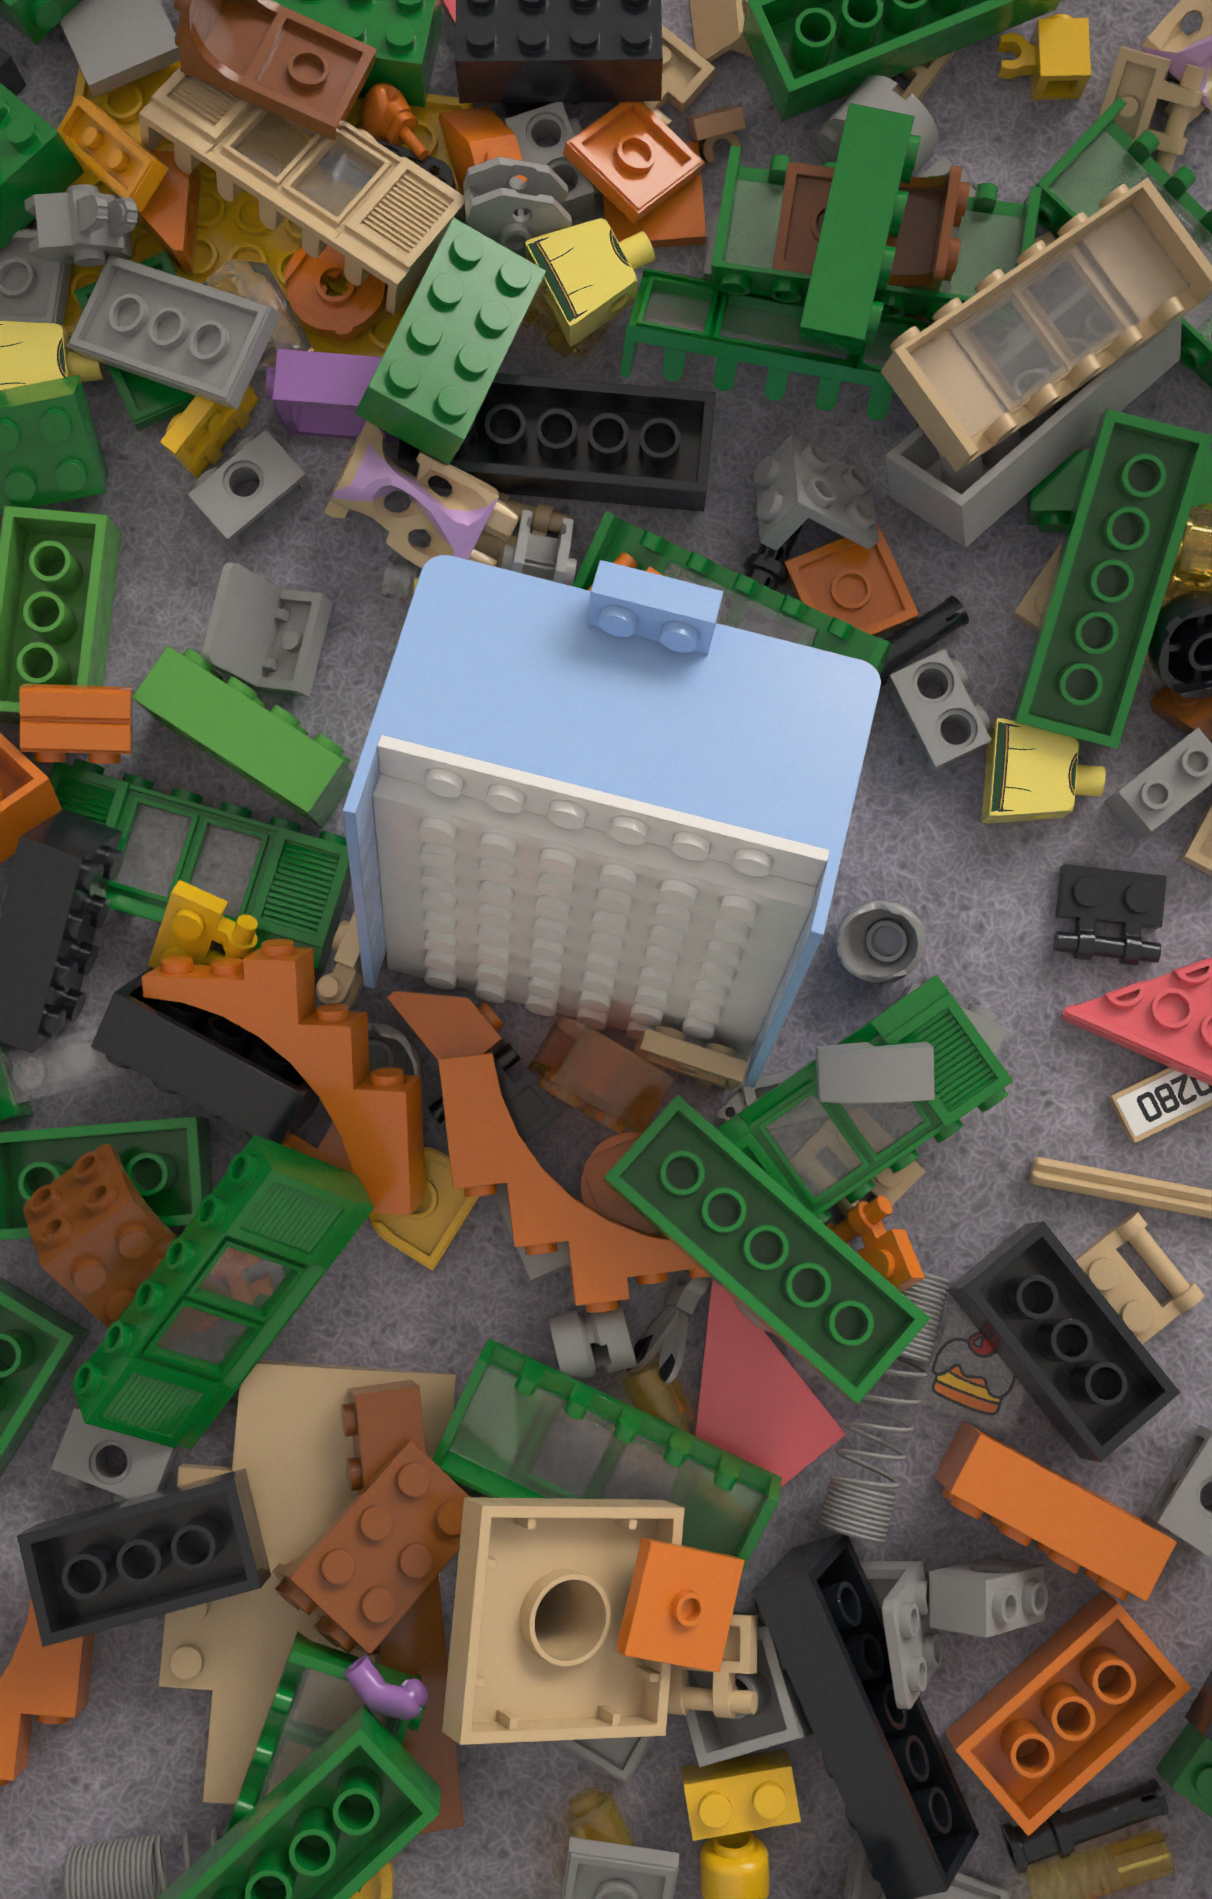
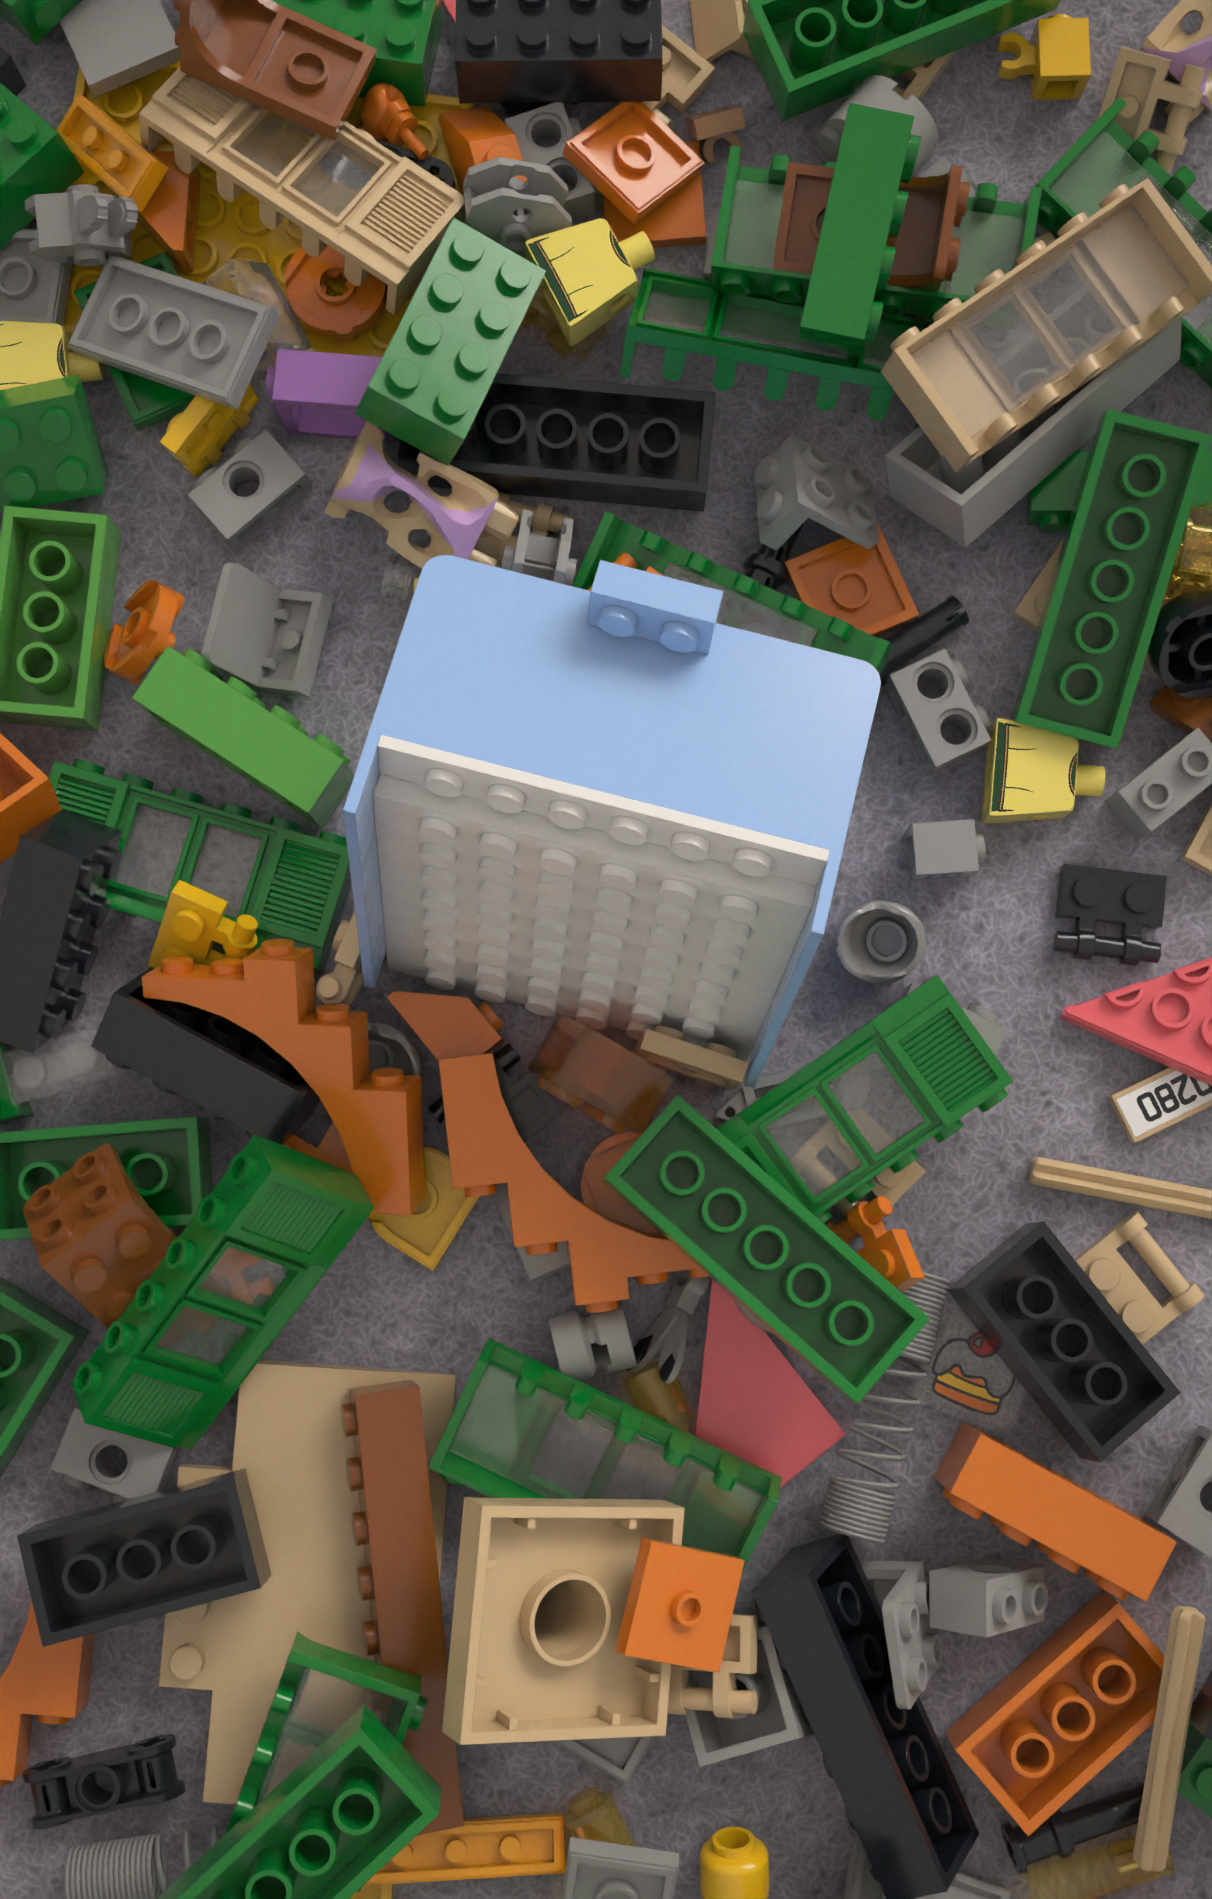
(68, 1789): none -> black piece
(76, 721): orange brick -> none
(144, 633): none -> orange plate
(378, 1552): dark orange bracket -> none
(386, 1698): medium lavender arm -> none
(481, 1850): none -> light orange tile
(740, 1794): yellow brick -> none
(875, 1073): light grey slope -> none
(944, 850): none -> light grey brick
(1168, 1738): none -> tan axle

